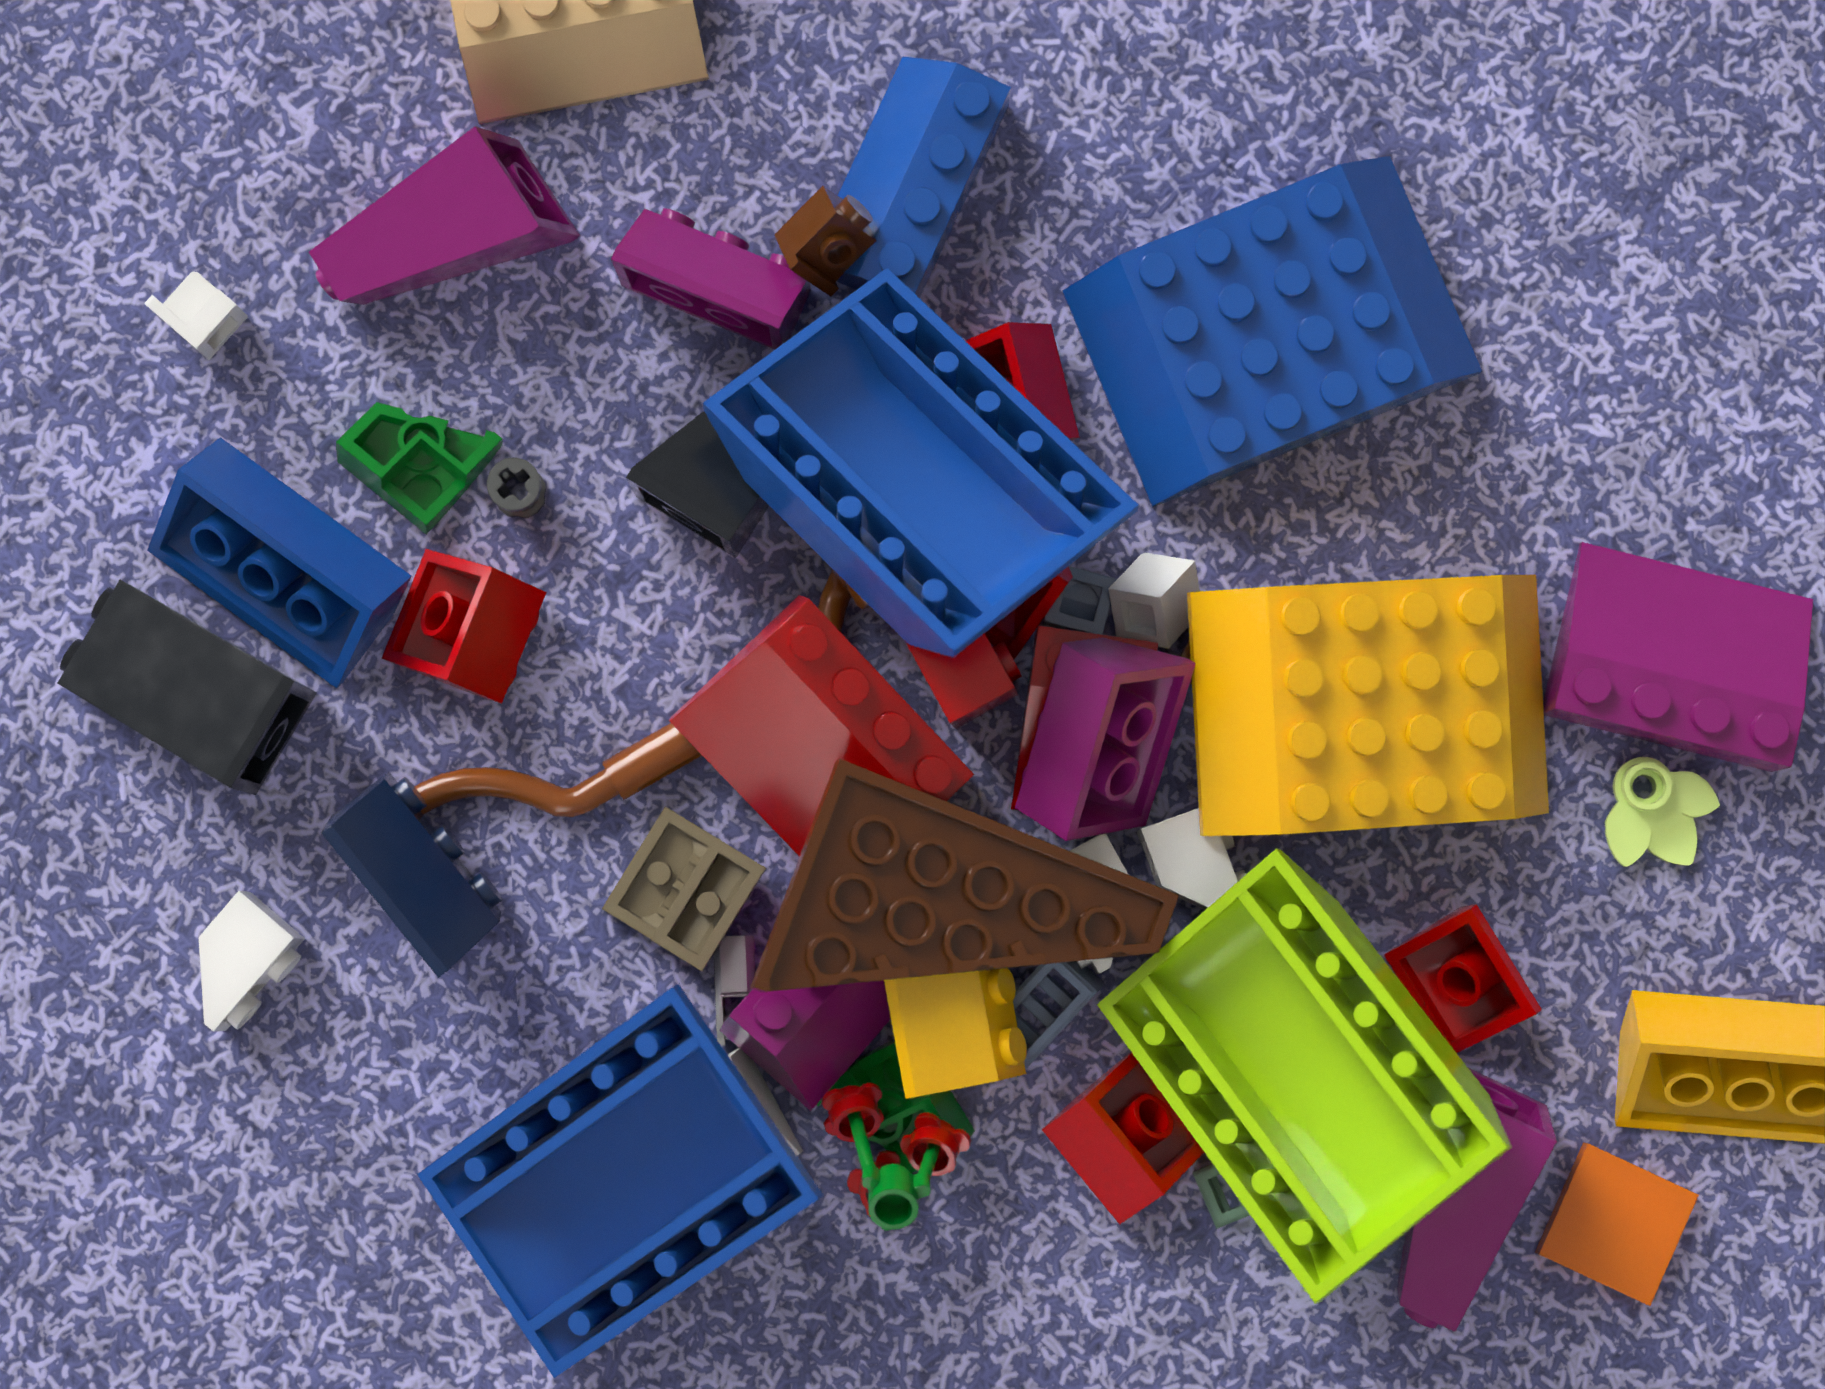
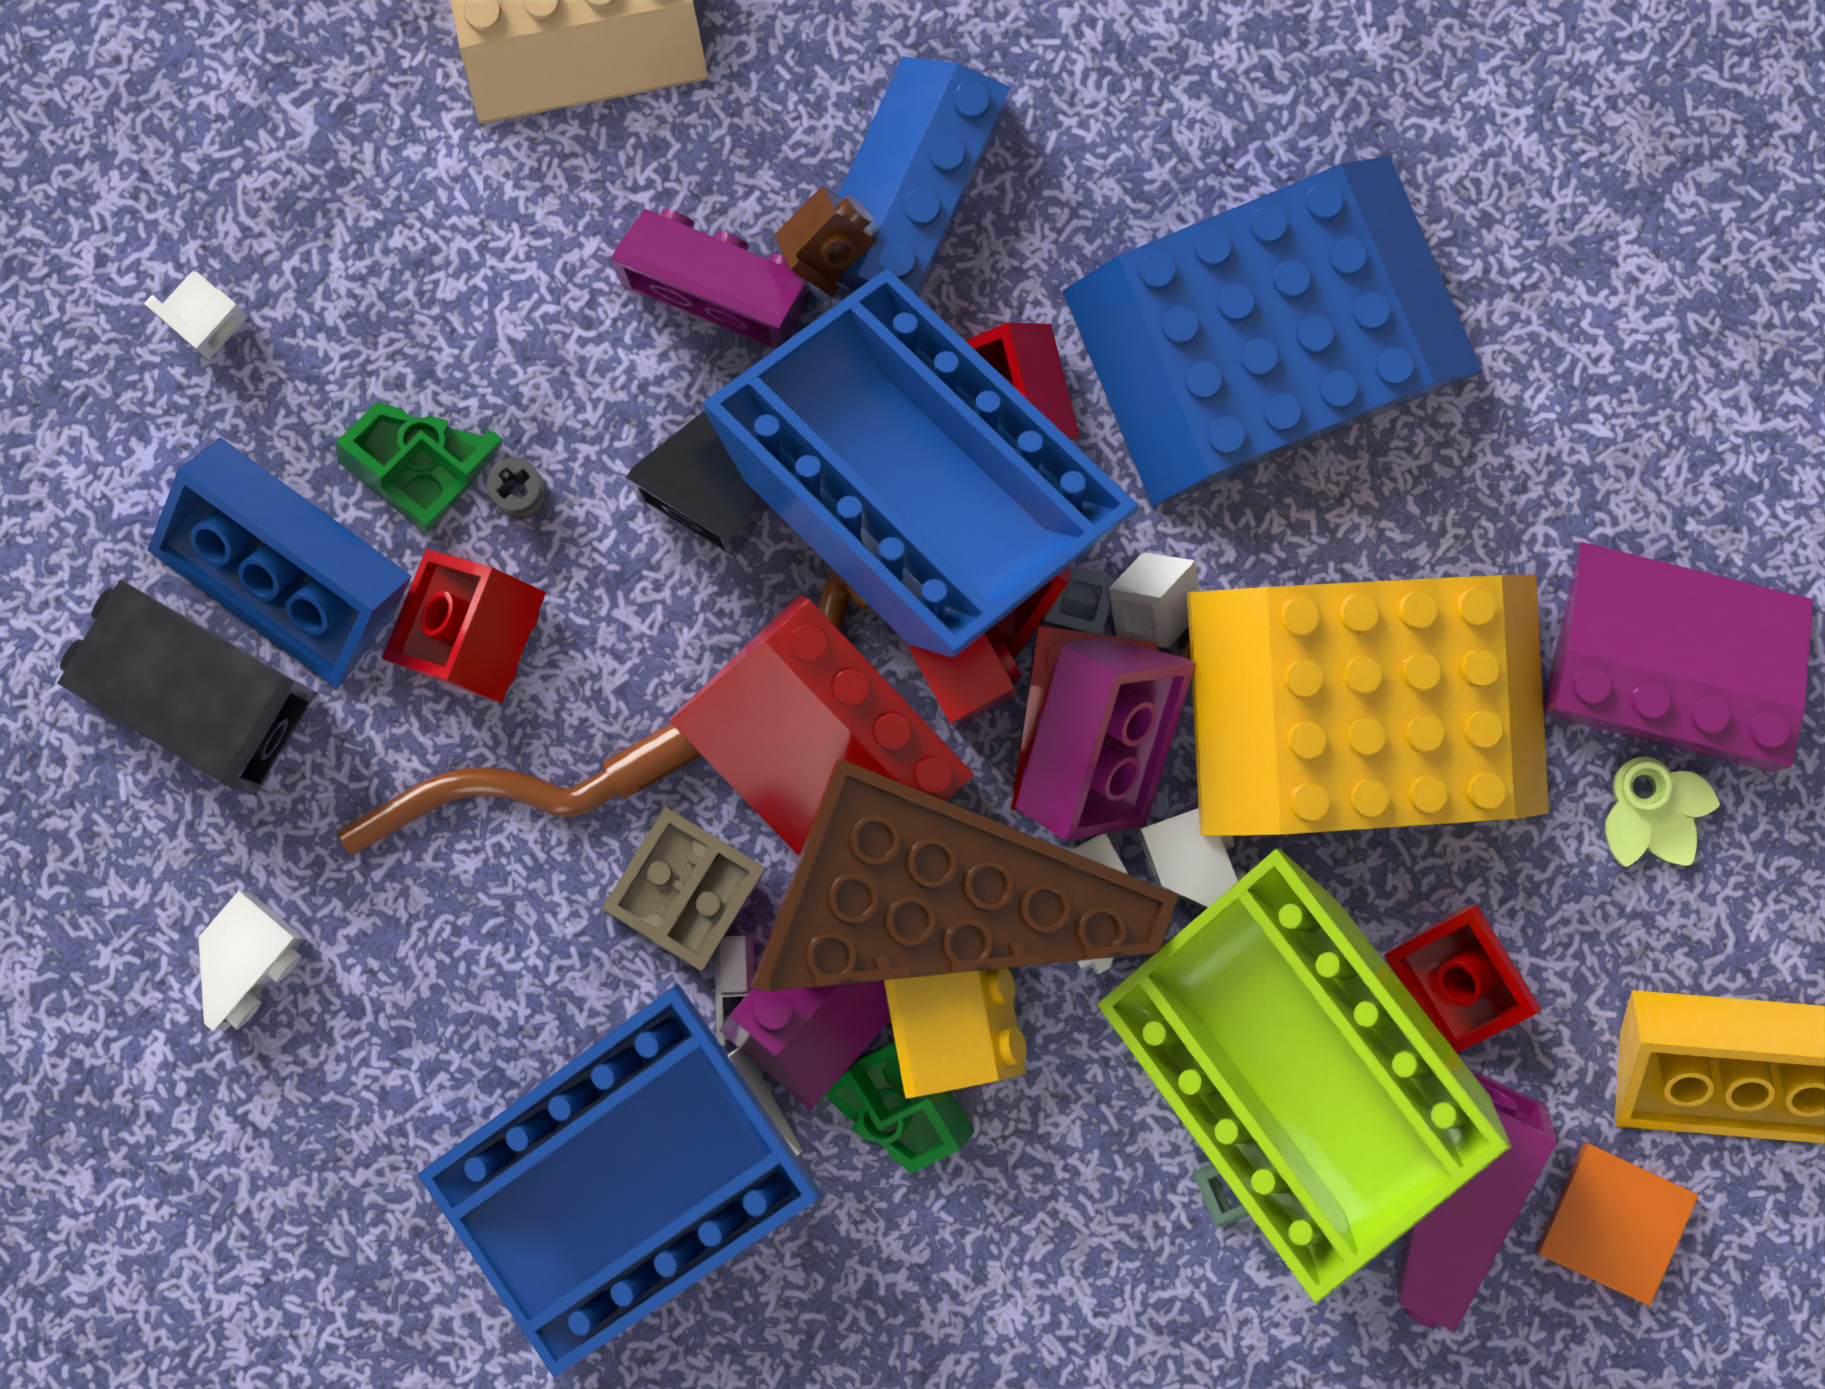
(414, 871): dark blue slope -> none
(450, 217): magenta slope -> none
(885, 1186): plant -> none
(1082, 979): sand blue slope -> none
(1124, 1139): red slope -> none

